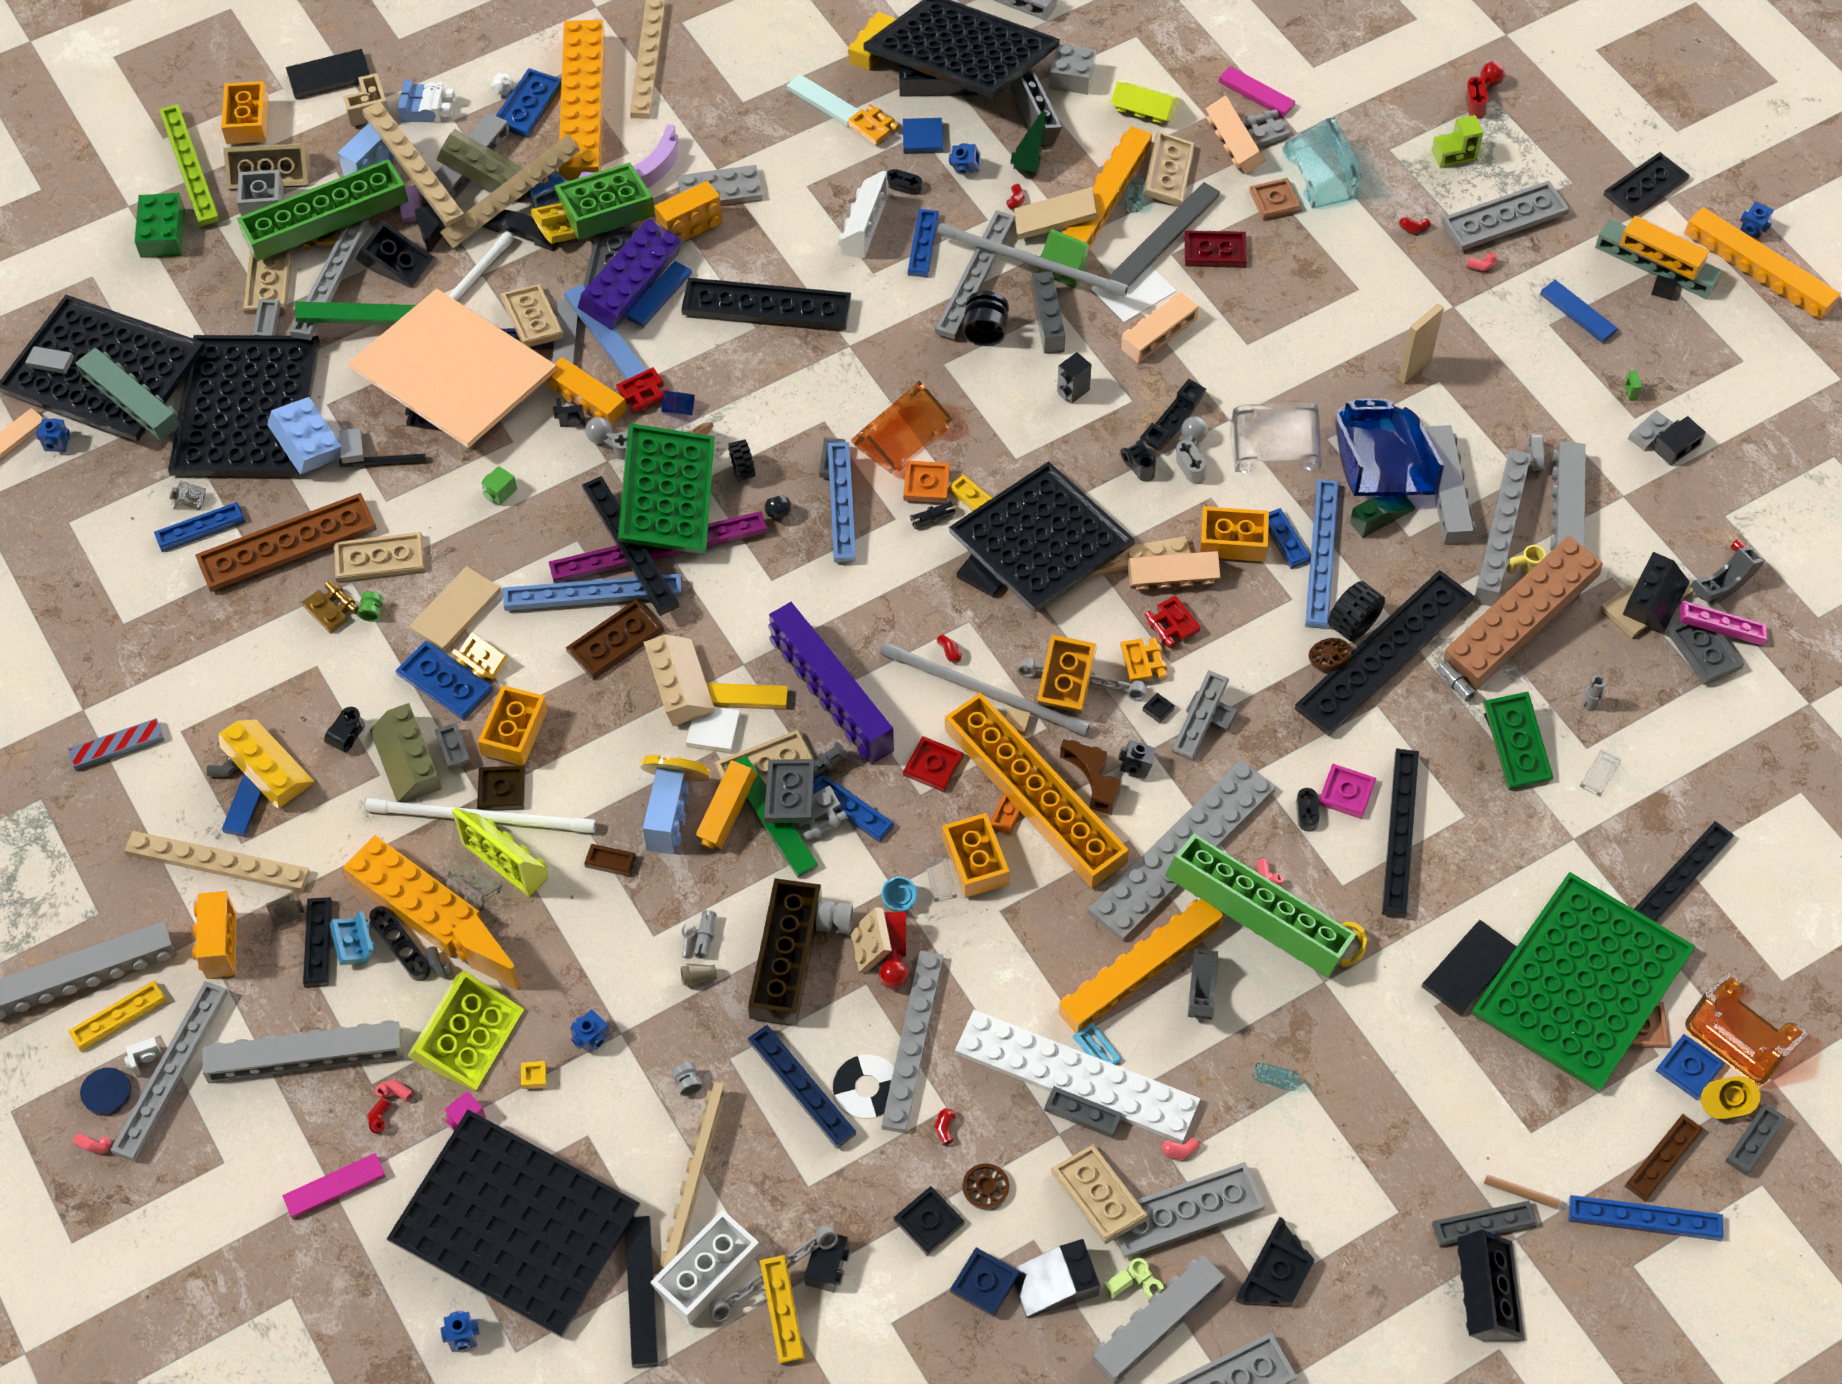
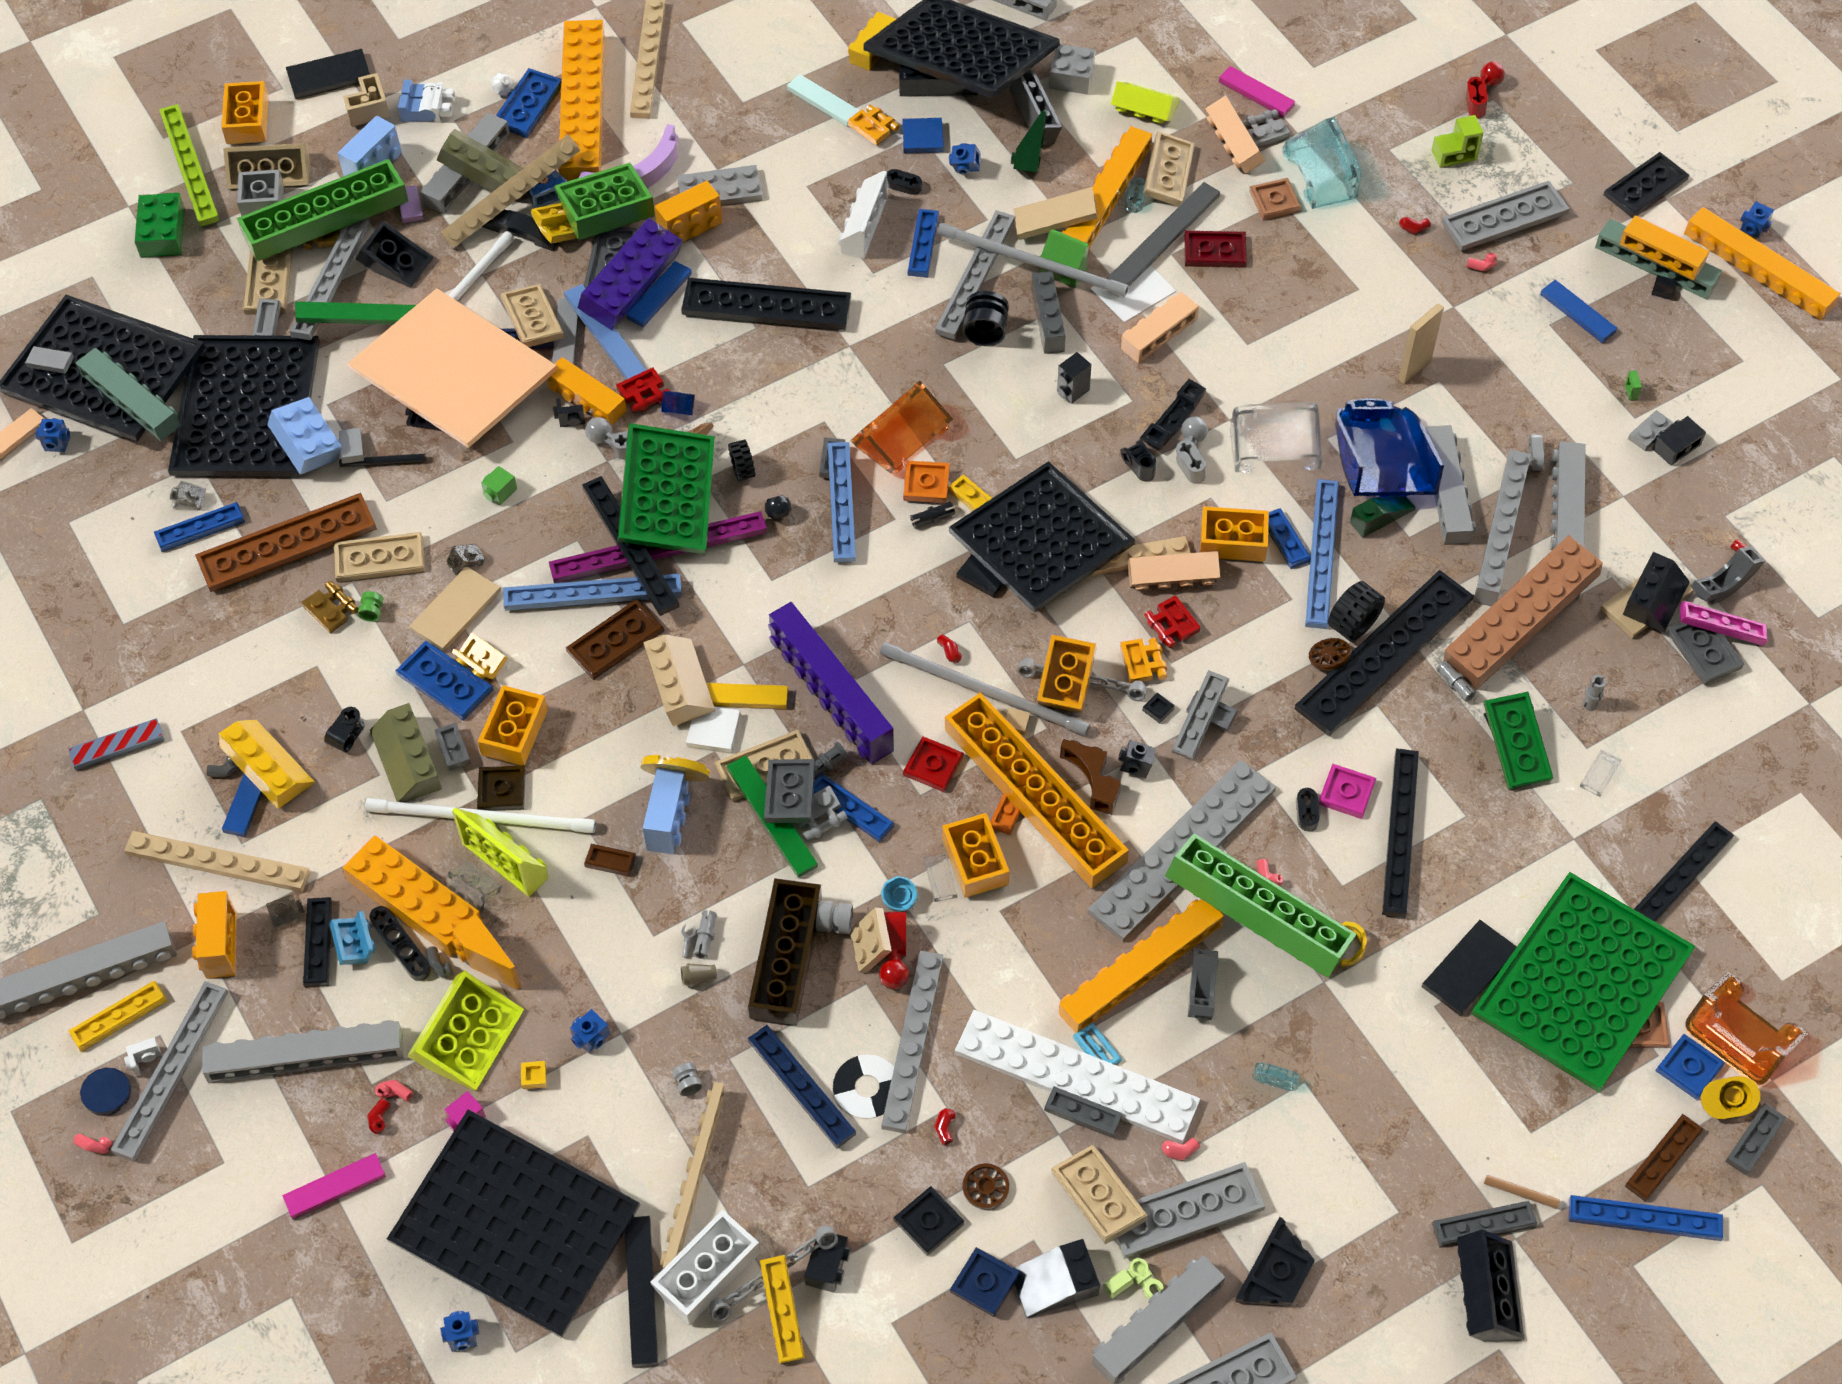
(413, 164): tan plate -> none
(430, 226): black slope -> none
(464, 556): none -> clear smoke bracket
(726, 805): light orange brick -> none
(1017, 198): red arm -> none
(1531, 557): light yellow piece -> none

